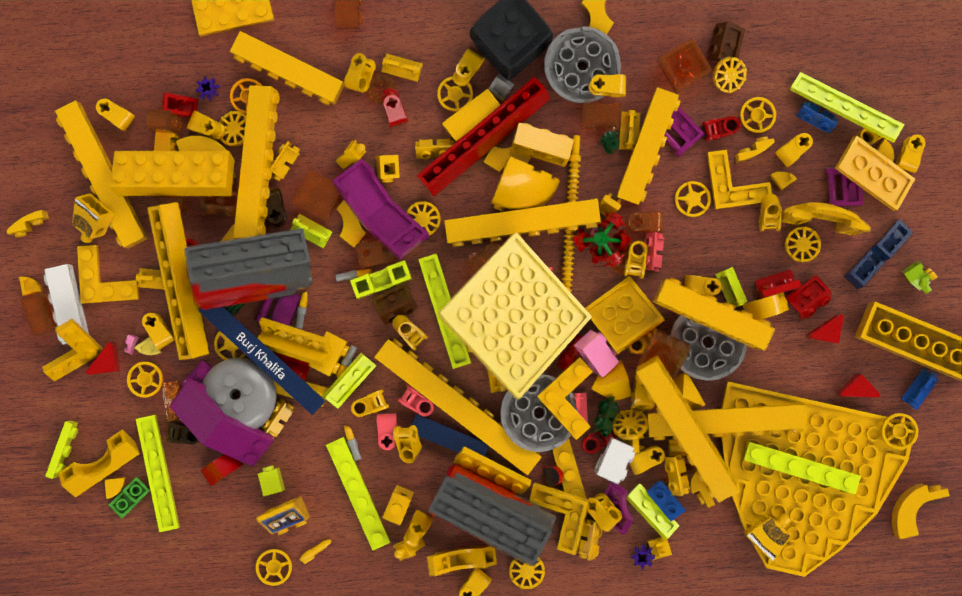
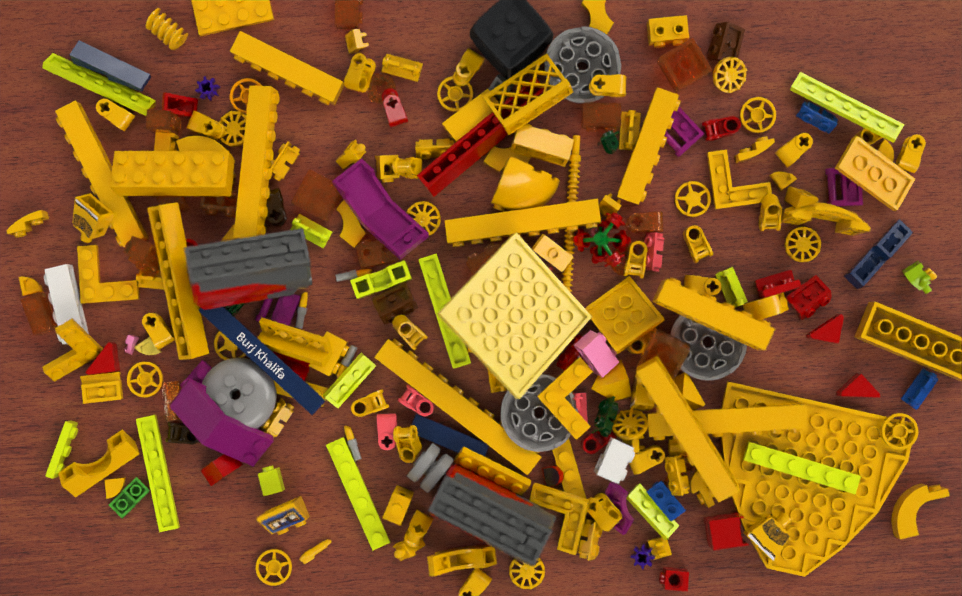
(98, 84): none -> neon yellow plate
(101, 387): none -> yellow plate
(103, 63): none -> slope
(142, 254): none -> clear orange brick
(164, 30): none -> yellow piece
(354, 41): none -> yellow tile
(407, 167): none -> yellow piece
(430, 467): none -> light grey wheel
(538, 105): none -> yellow fence
(552, 252): none -> yellow brick
(667, 31): none -> yellow brick
(680, 585): none -> red brick
(698, 244): none -> yellow piece
(724, 531): none -> red piece
(799, 197): none -> yellow slope

